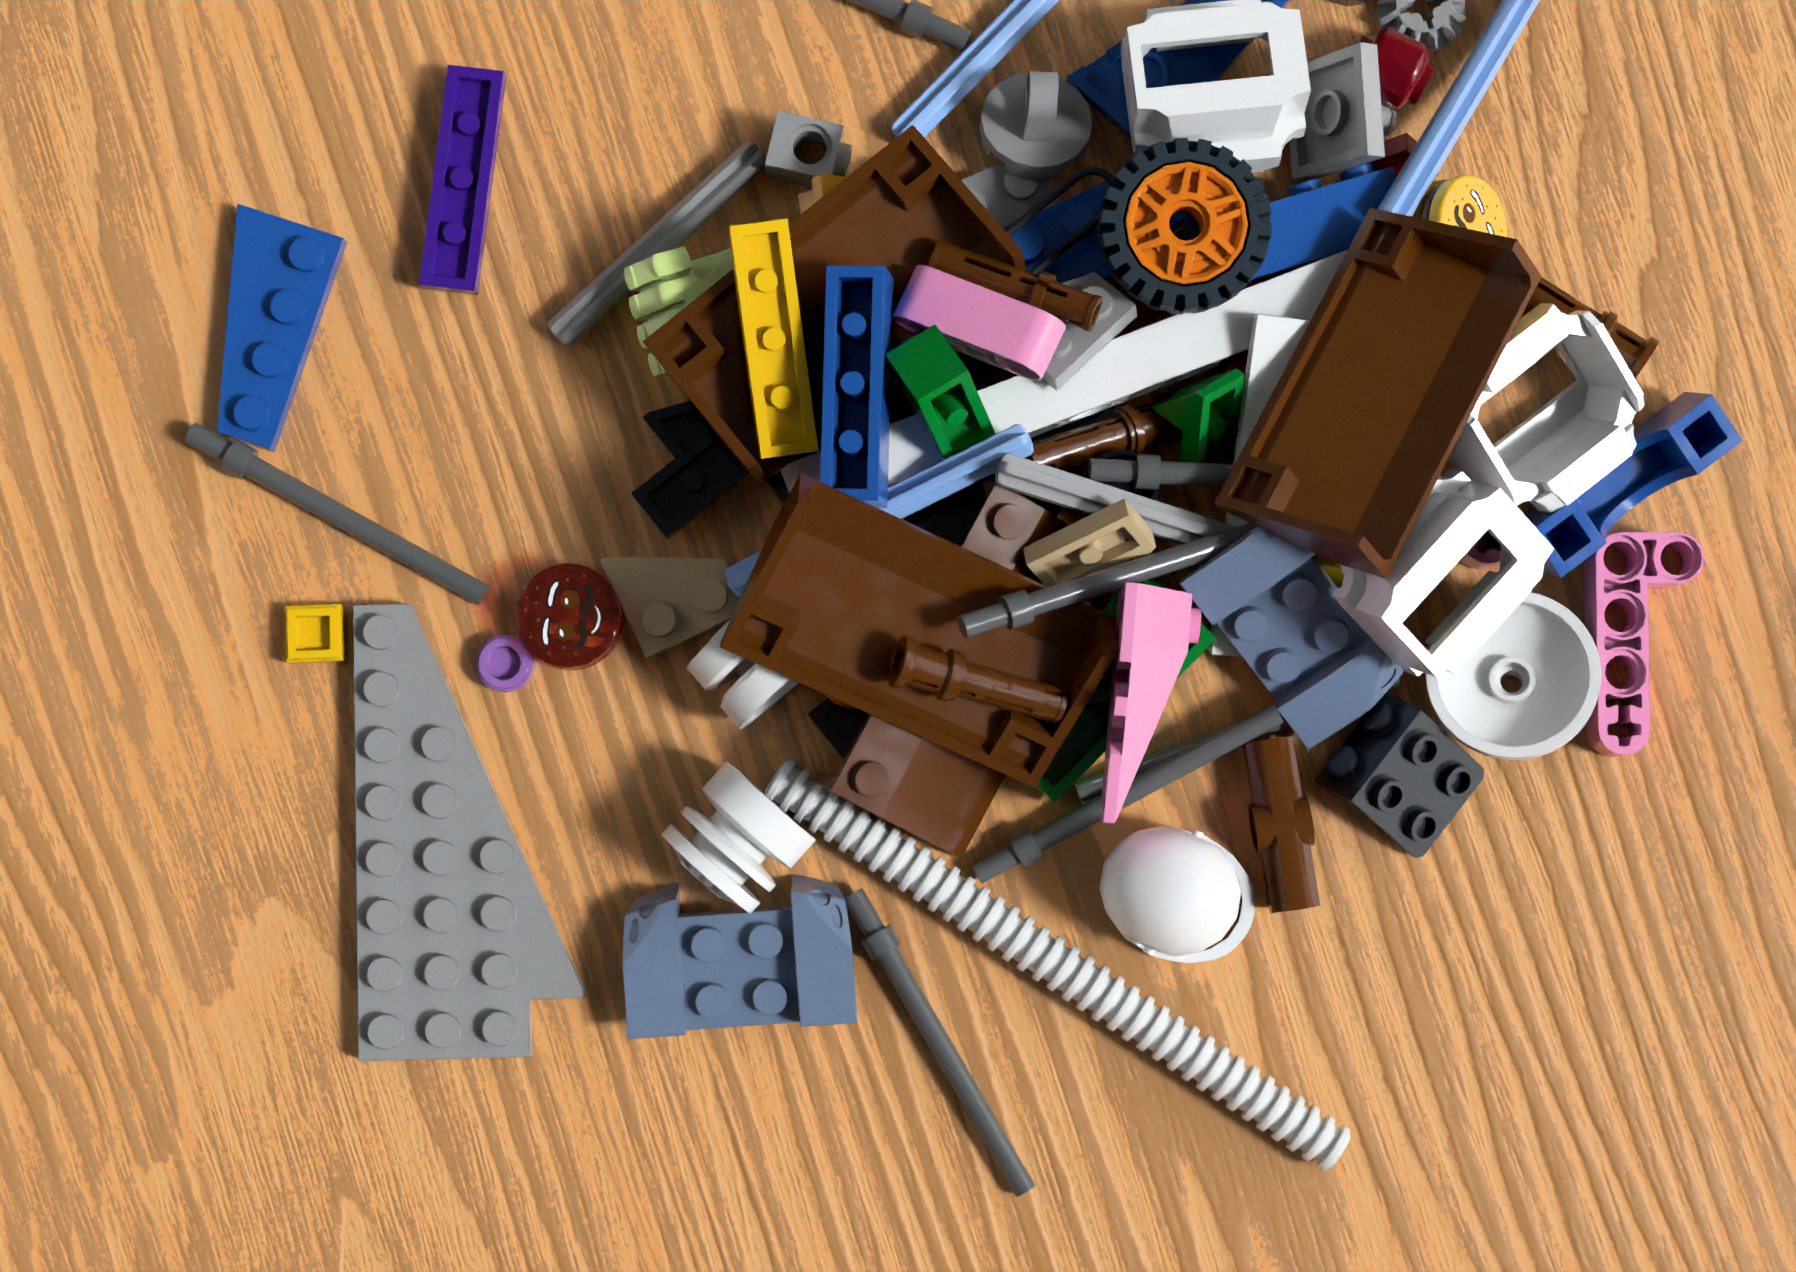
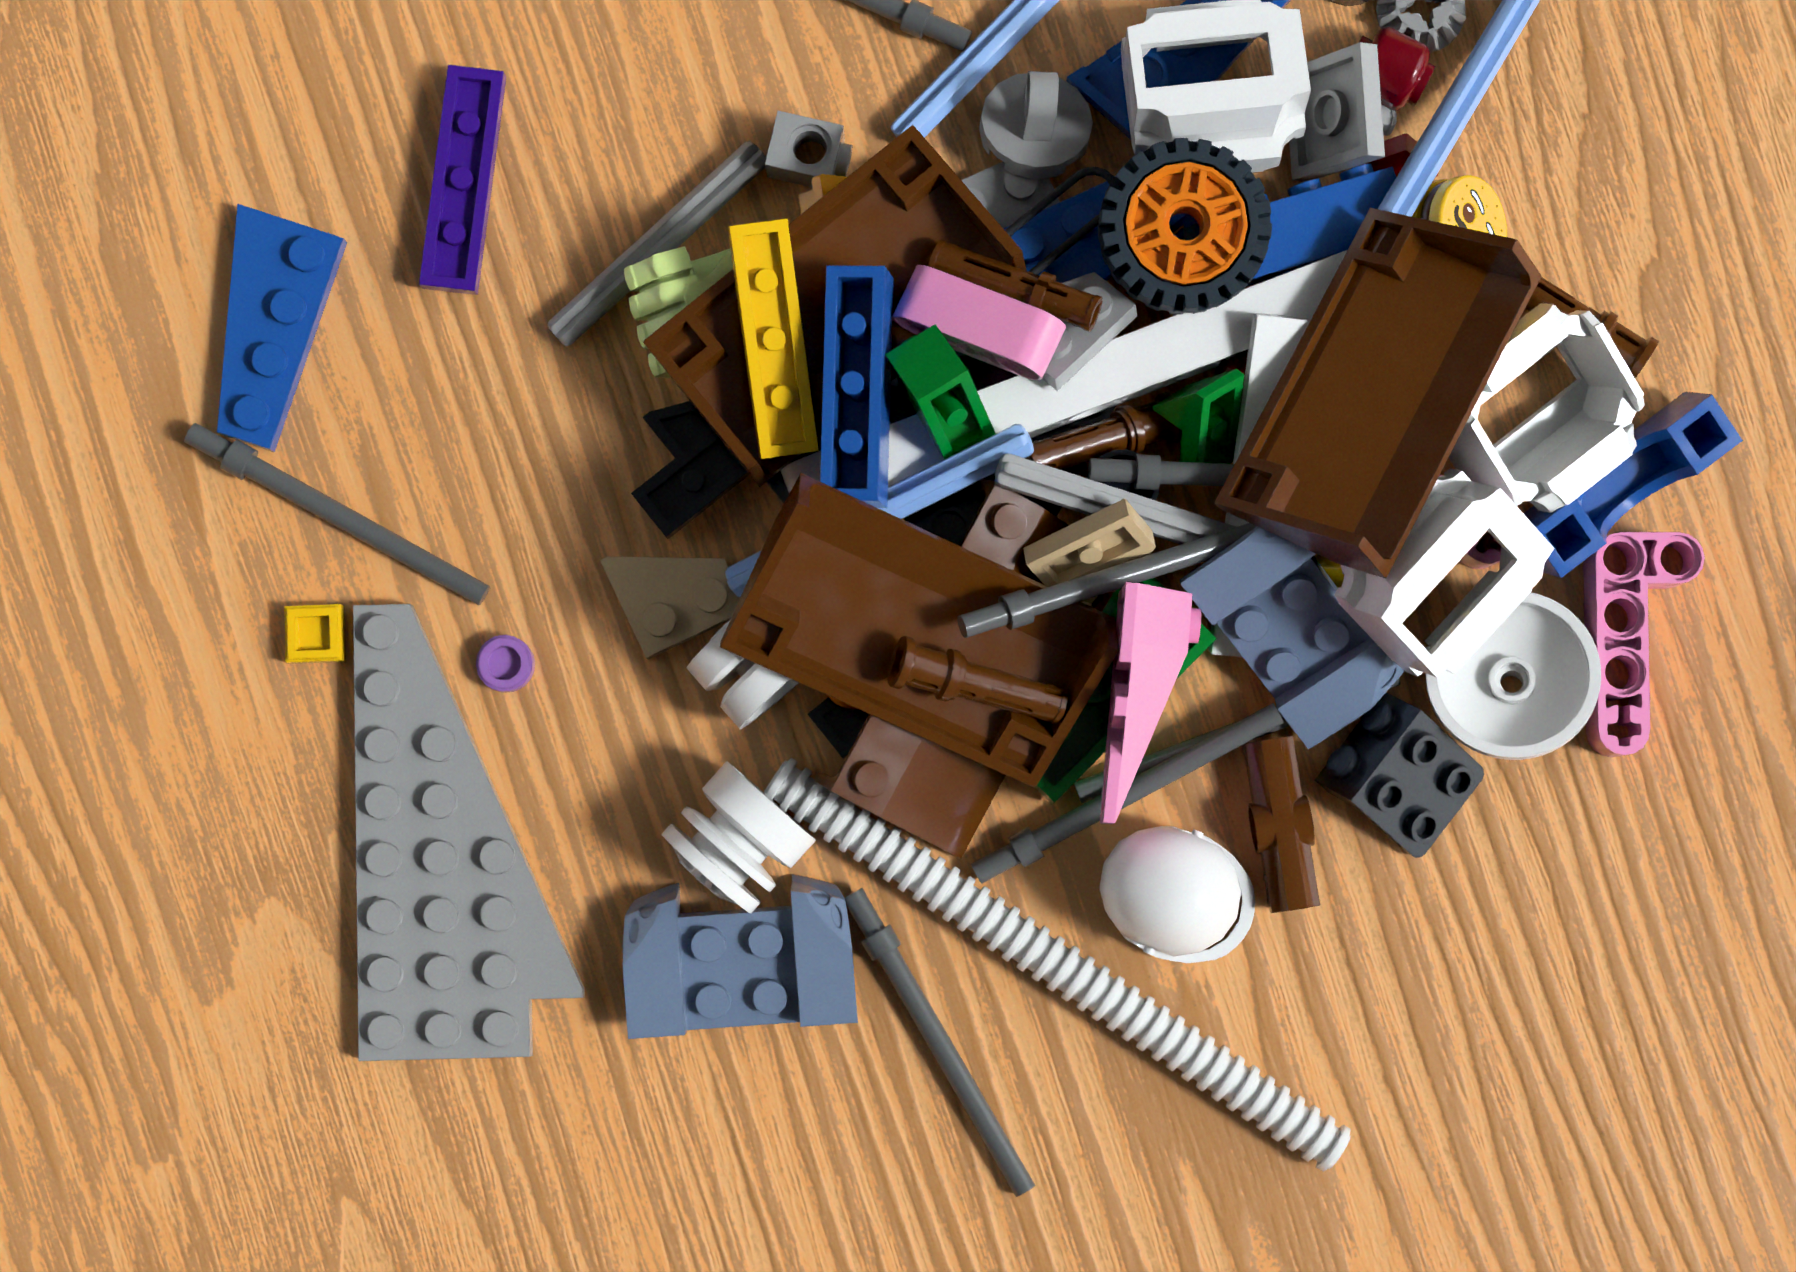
(569, 617): clear red head -> none

